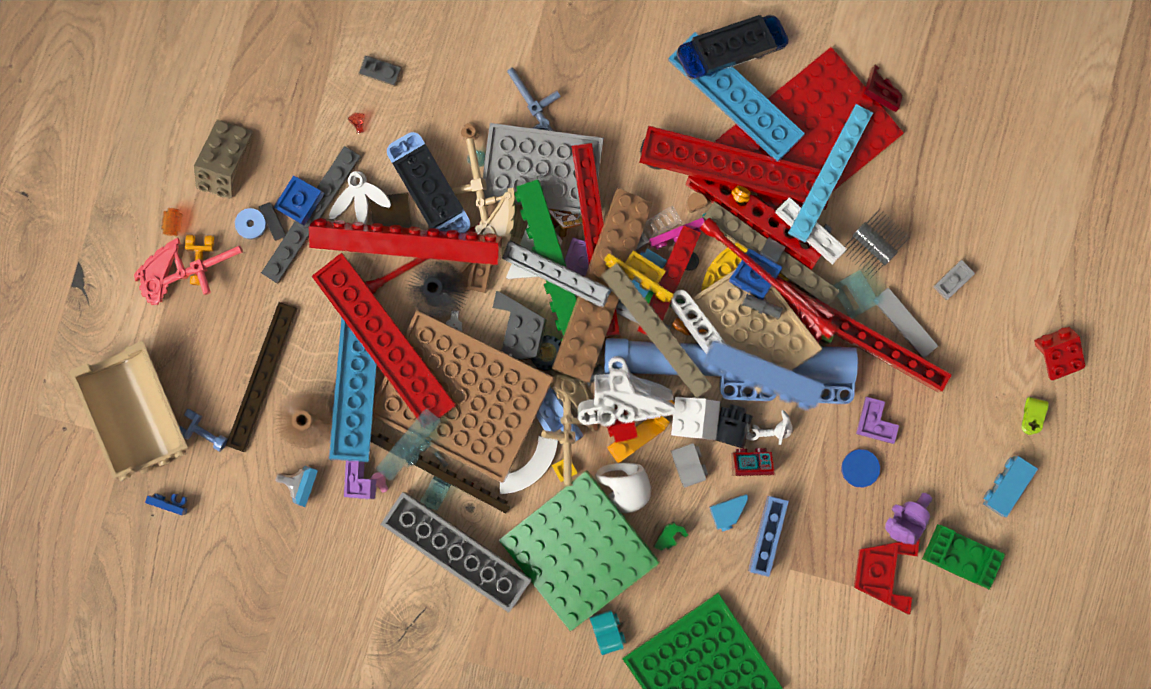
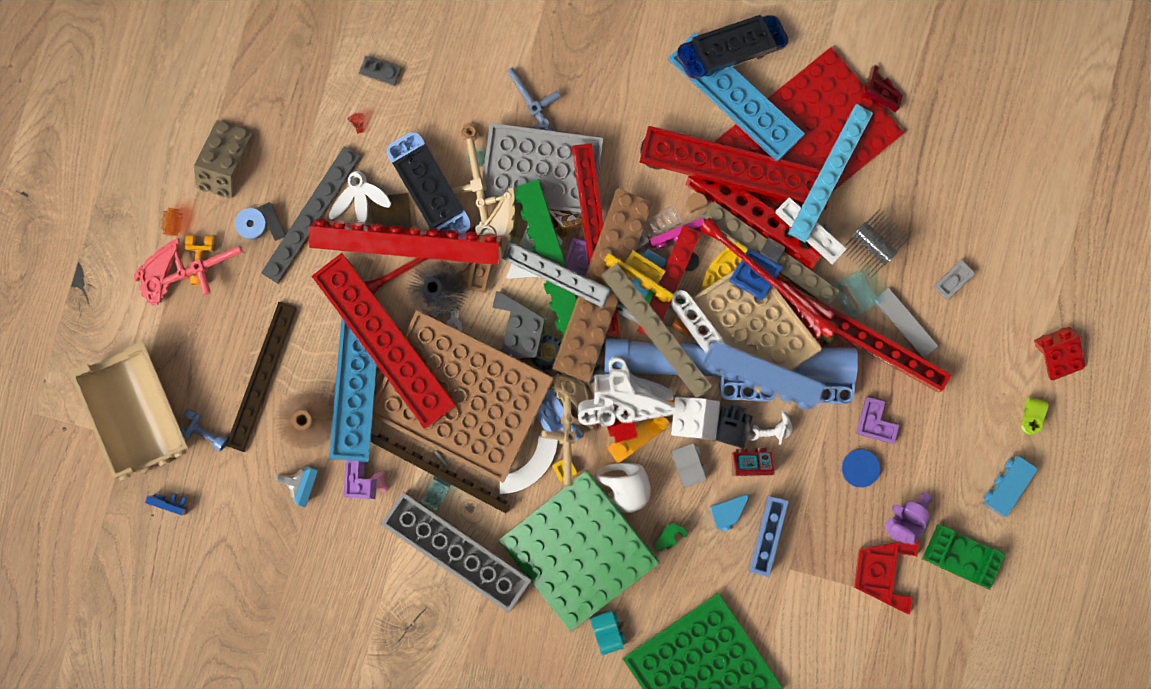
(298, 200): blue tile -> none
(409, 446): clear light blue bracket -> none
(741, 194): light orange plate -> none
(762, 306): dark grey pin -> none

